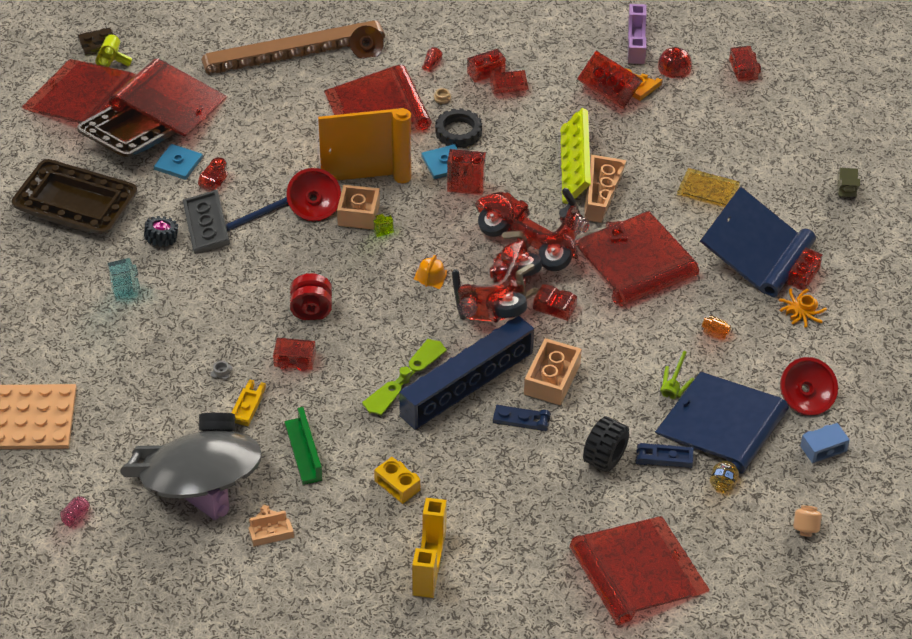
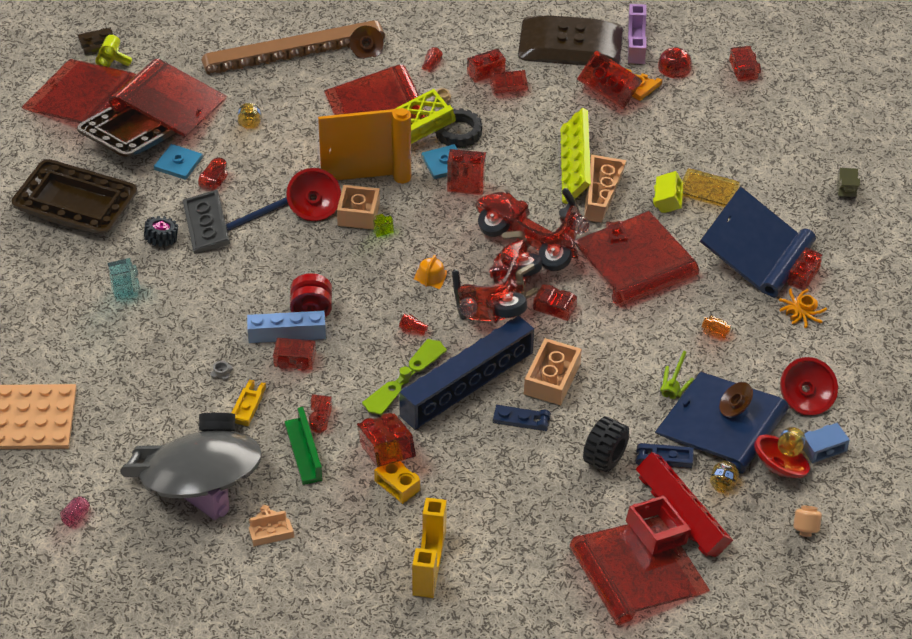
(249, 115): none -> clear yellow head
(286, 325): none -> light blue brick
(322, 409): none -> clear red leg
(386, 439): none -> clear red brick
(413, 325): none -> clear red cone
(434, 121): none -> neon yellow fence
(568, 39): none -> dark brown wedge
(659, 542): none -> red window
(665, 482): none -> red brick
(668, 192): none -> neon yellow brick
(736, 399): none -> reddish brown dish
(778, 463): none -> red dish
(791, 441): none -> clear yellow head

